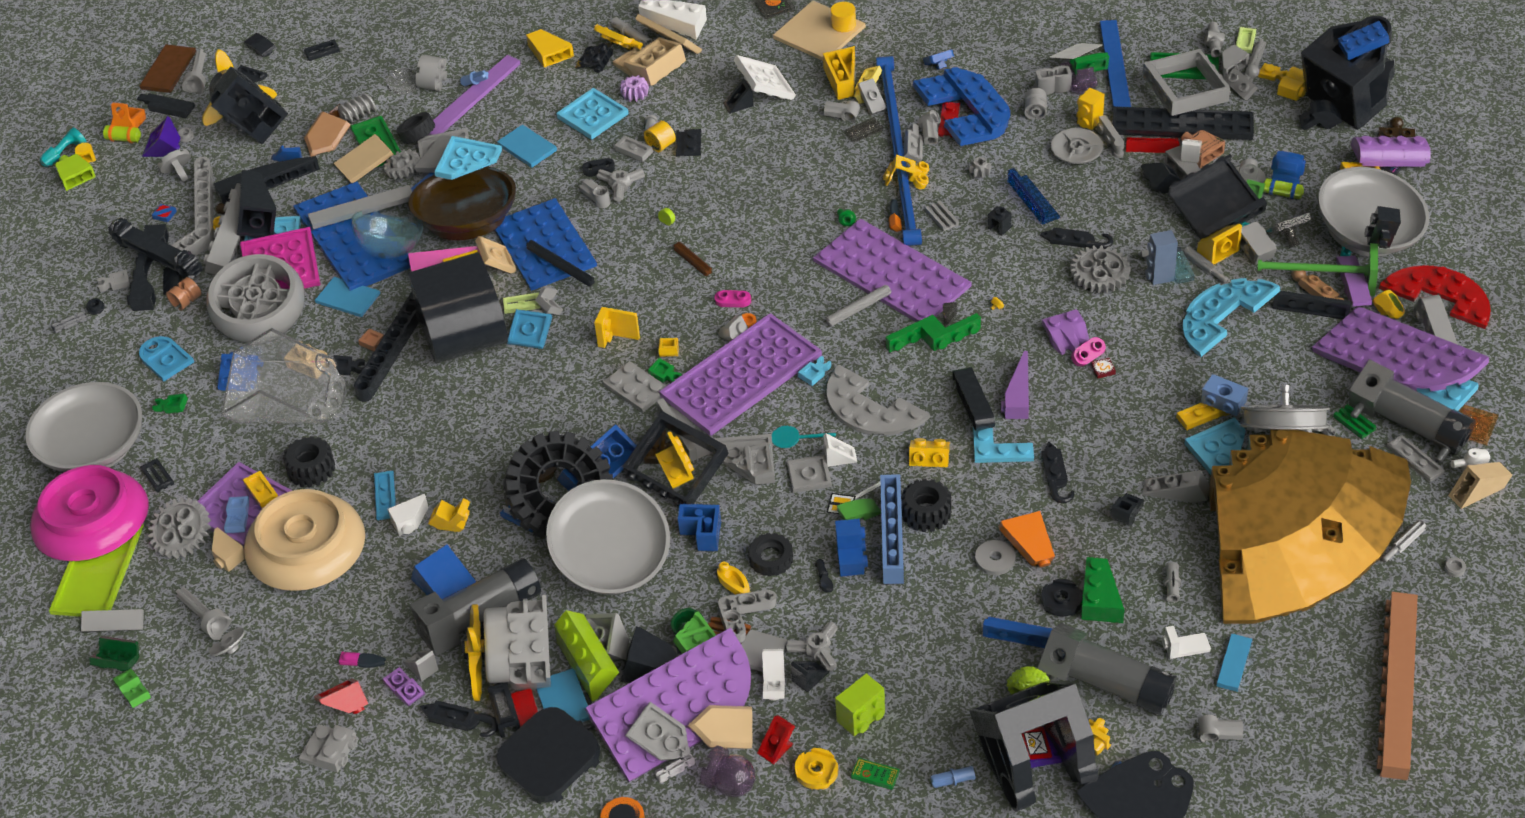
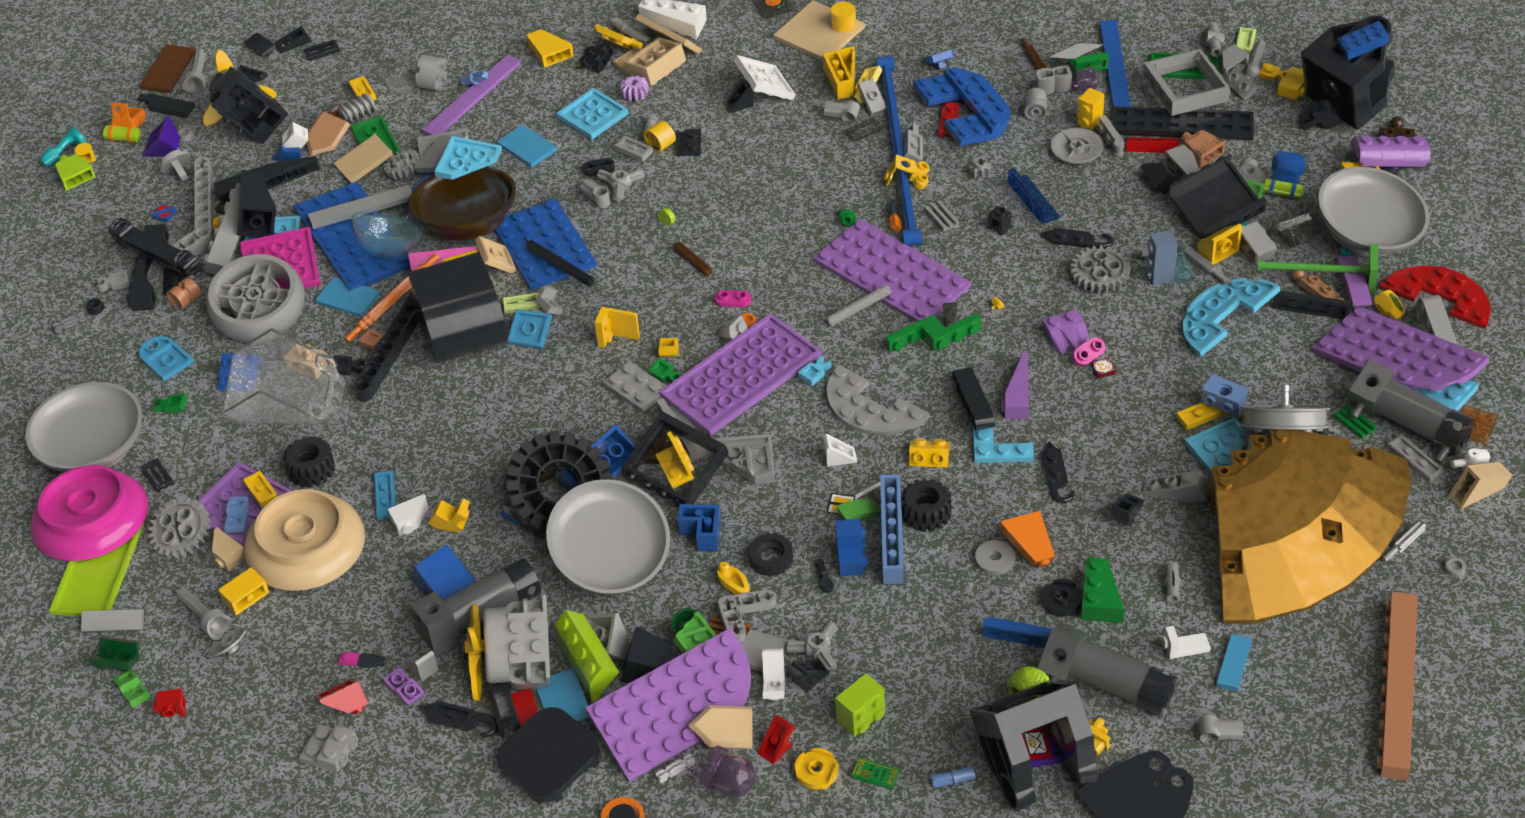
(170, 703): none -> red brick
(243, 591): none -> yellow brick
(295, 136): none -> white brick
(297, 38): none -> black slope
(360, 86): none -> yellow plate
(387, 302): none -> orange axle
(415, 127): black tyre -> none
(659, 734): light grey tile -> none
(789, 436): teal piece -> none
(809, 473): light grey tile -> none
(928, 124): light grey piece -> none
(1033, 55): none -> reddish brown axle
(1191, 150): white slope -> none
(1383, 226): black brick -> none

